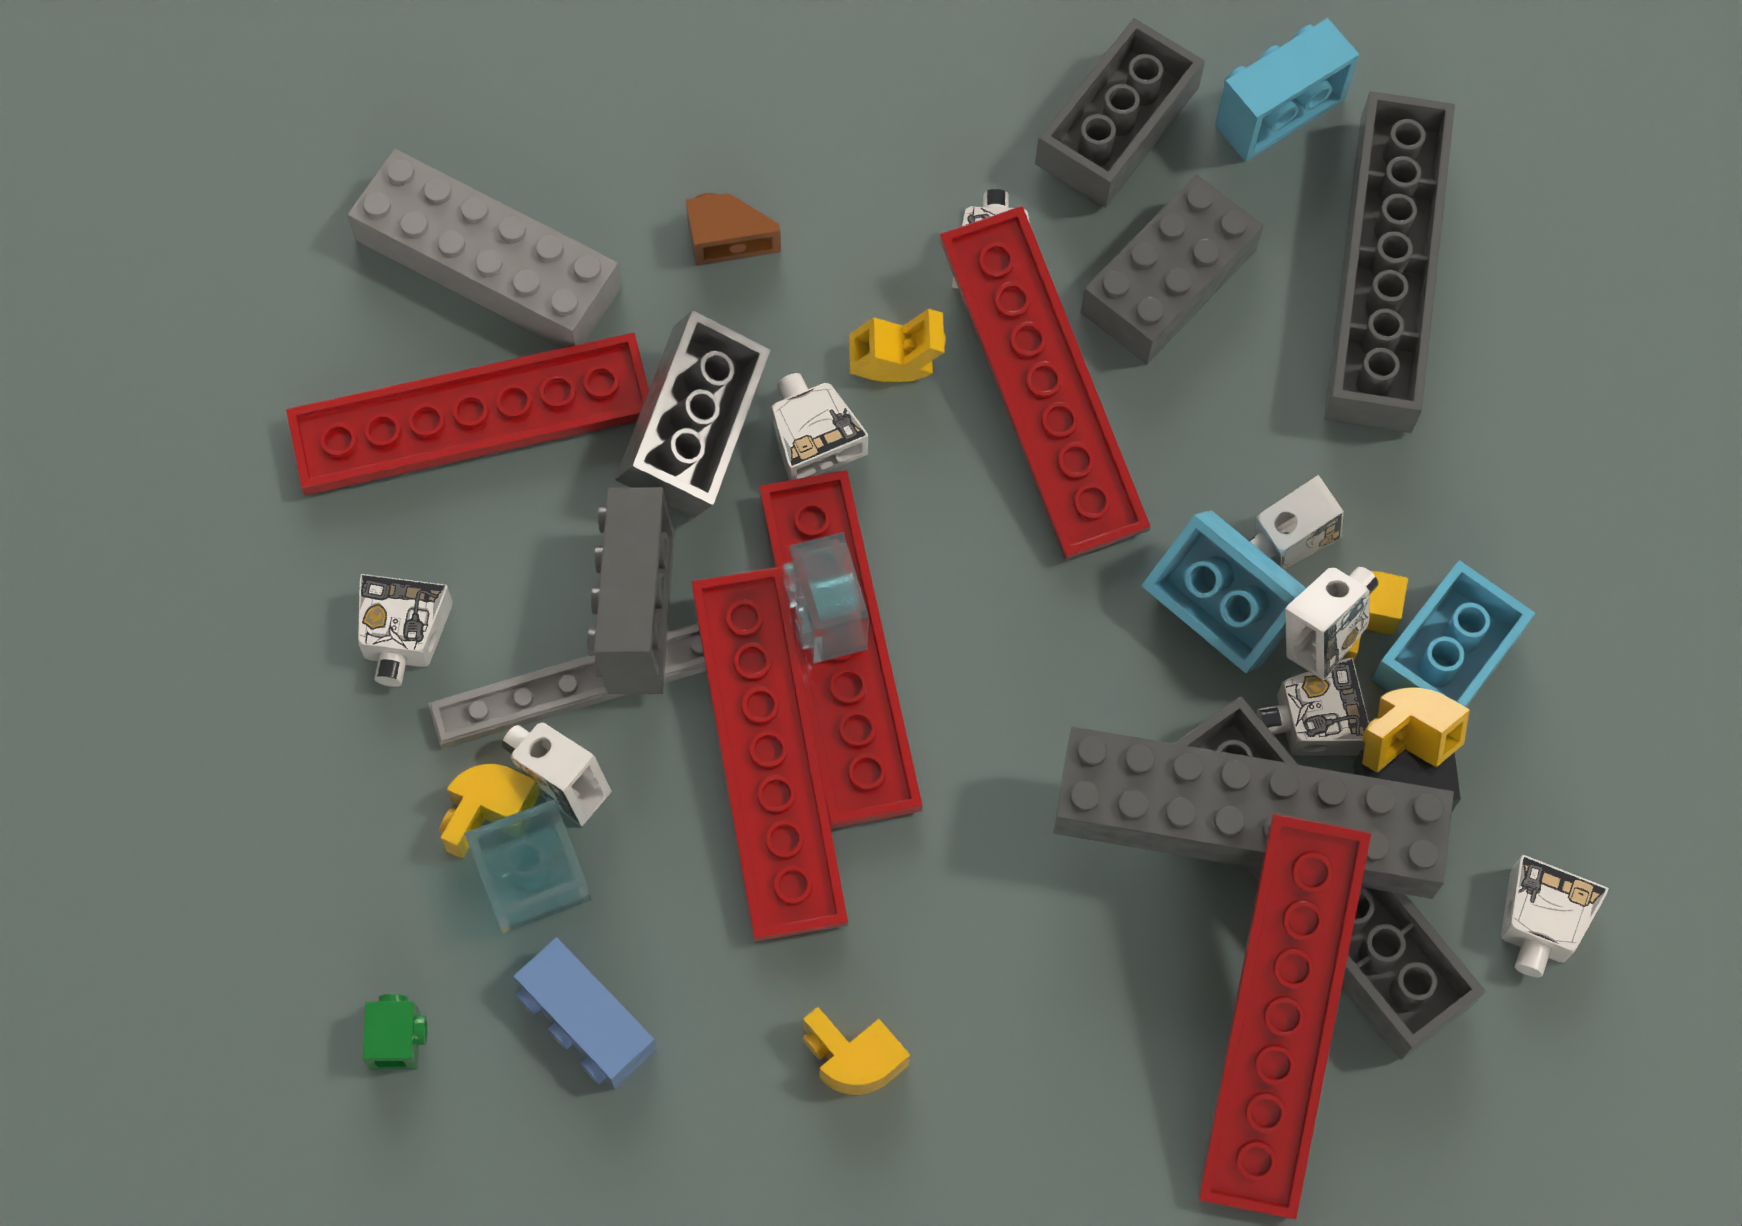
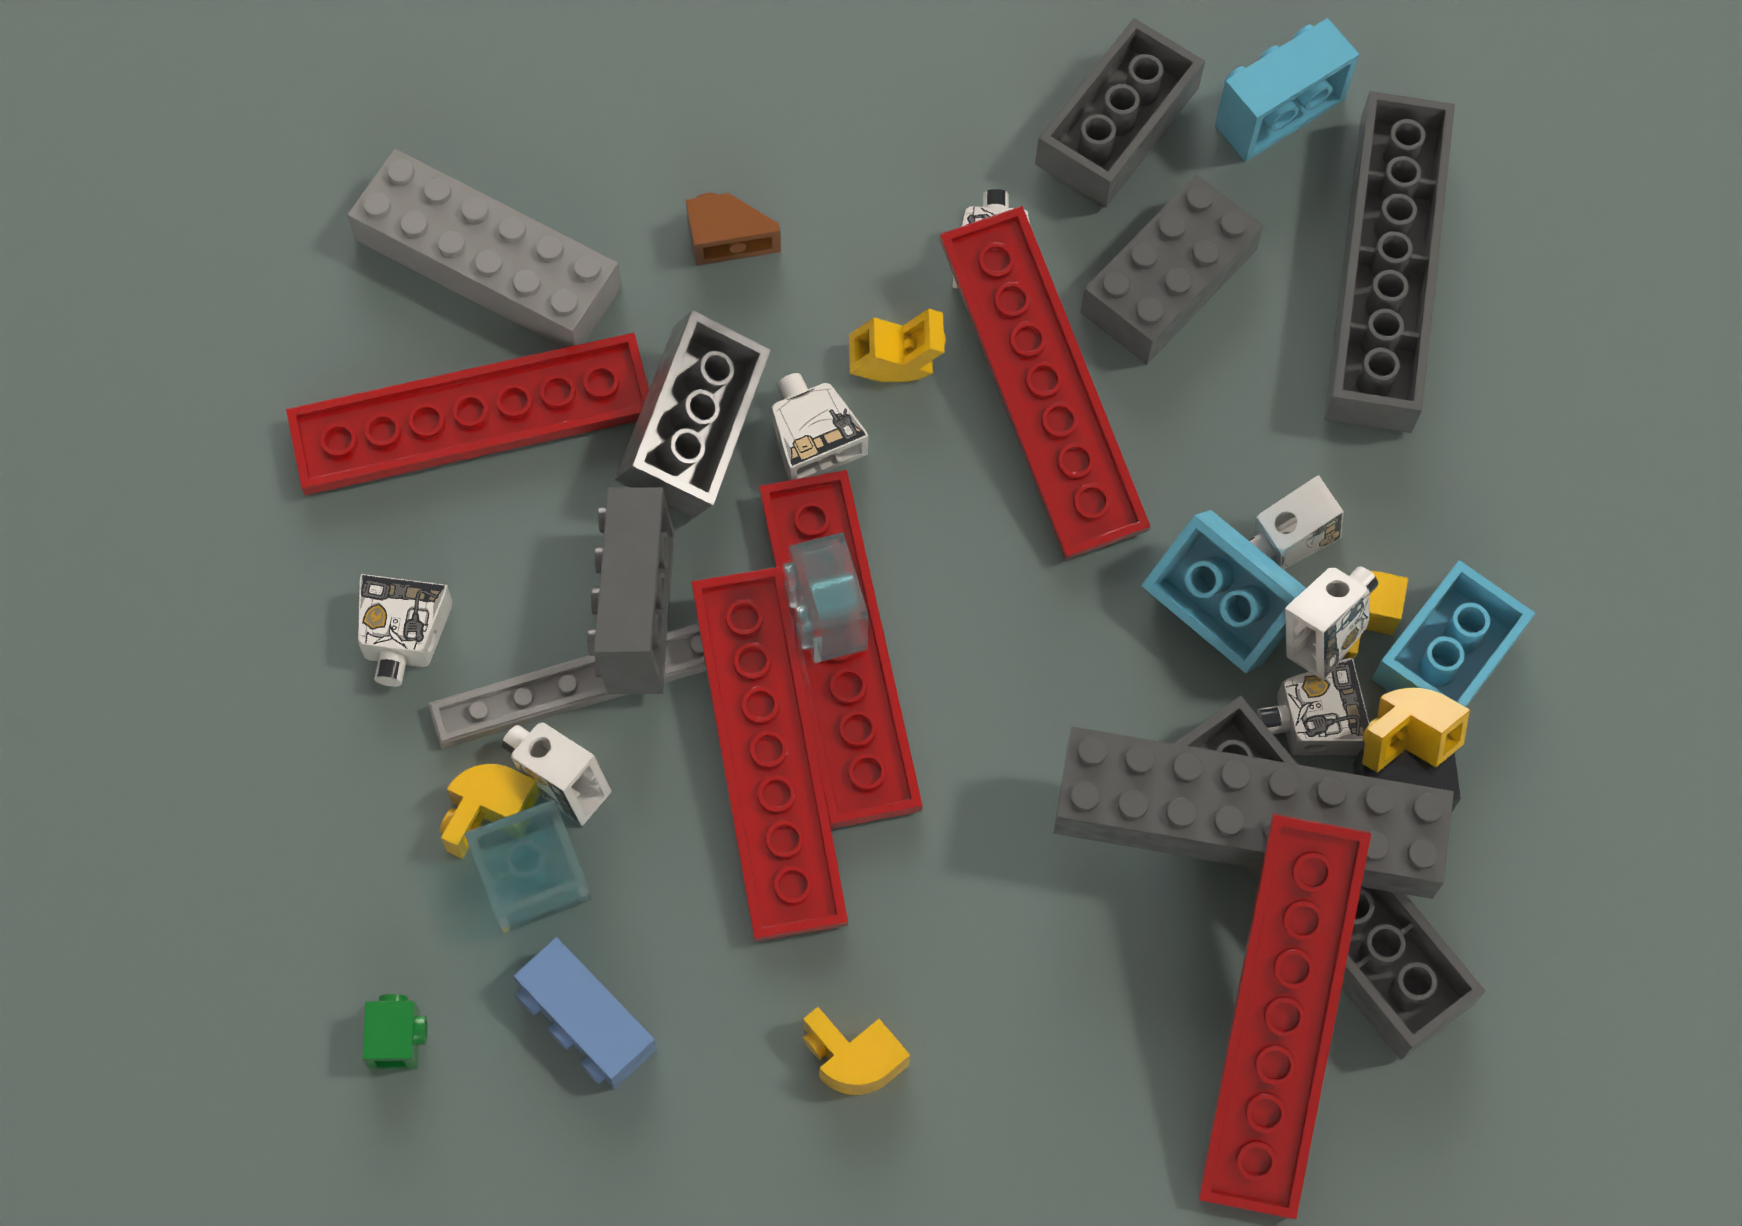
(1547, 913): white torso -> none

